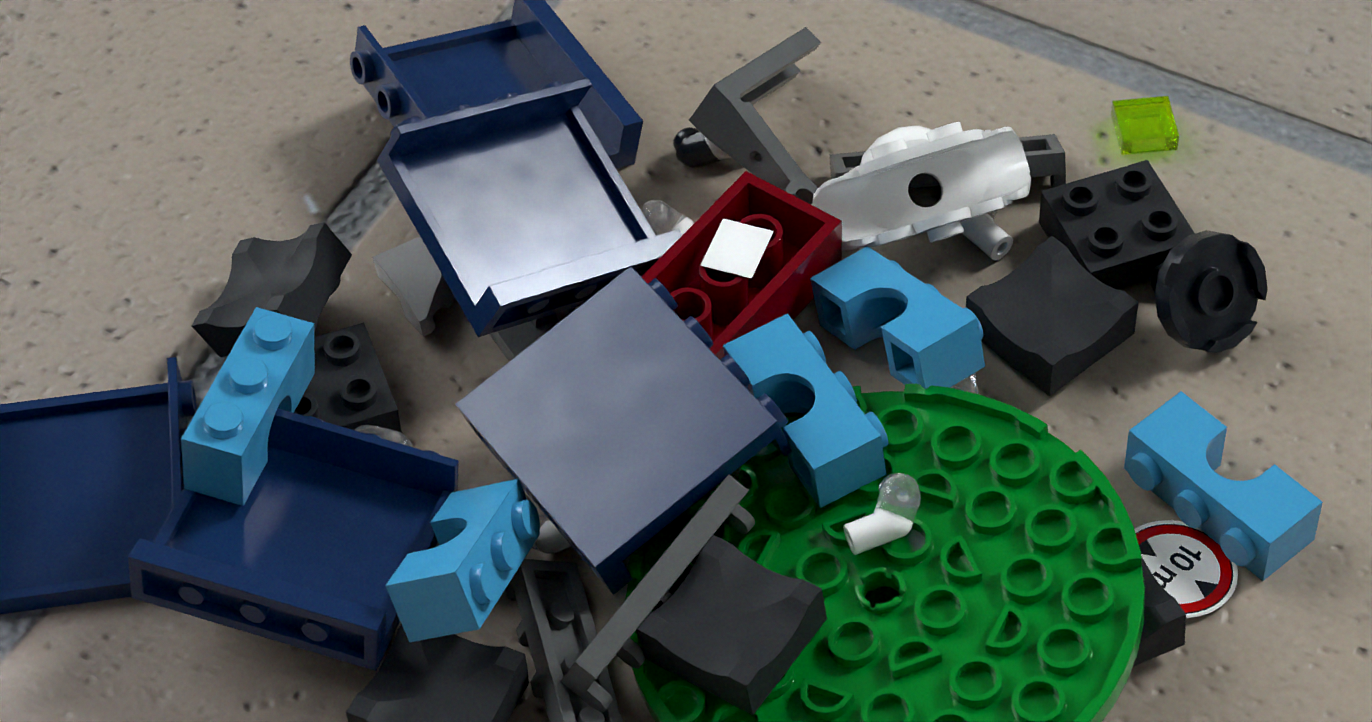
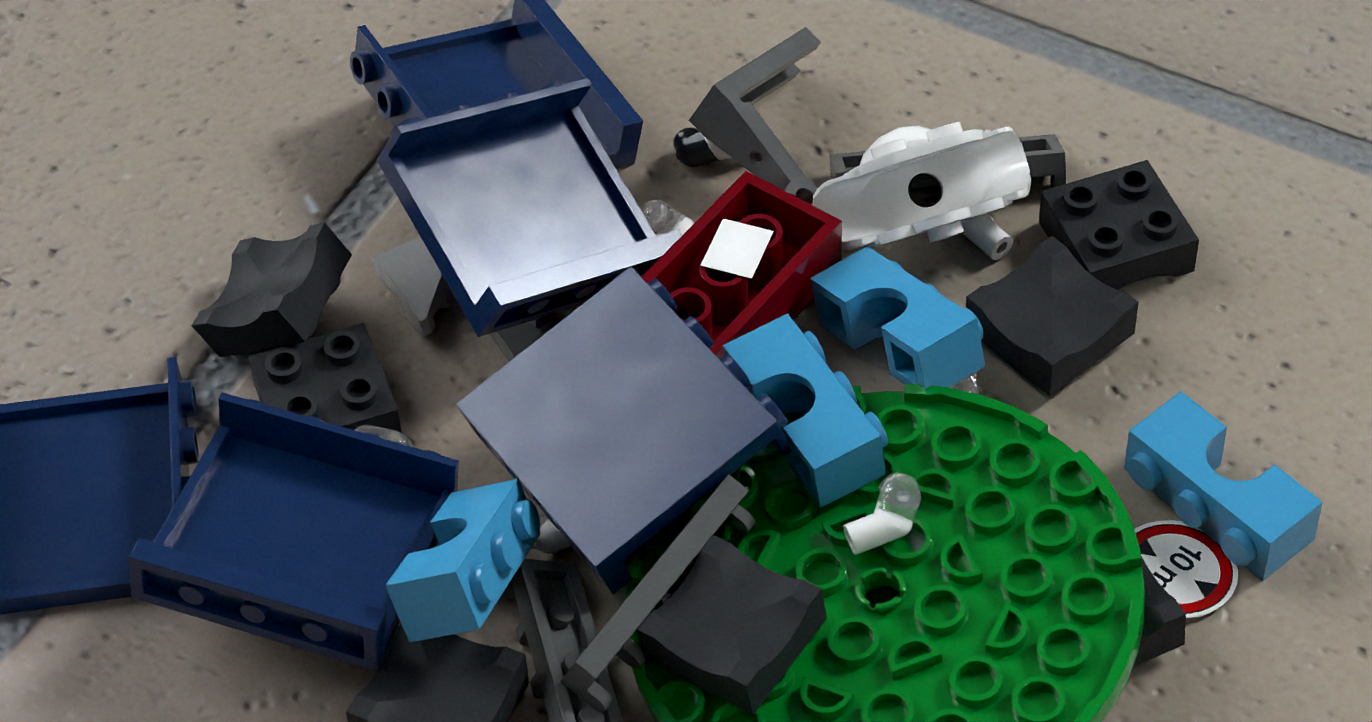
(231, 428): dark azure arch -> none
(1144, 125): clear neon green tile -> none
(1209, 291): black tile -> none

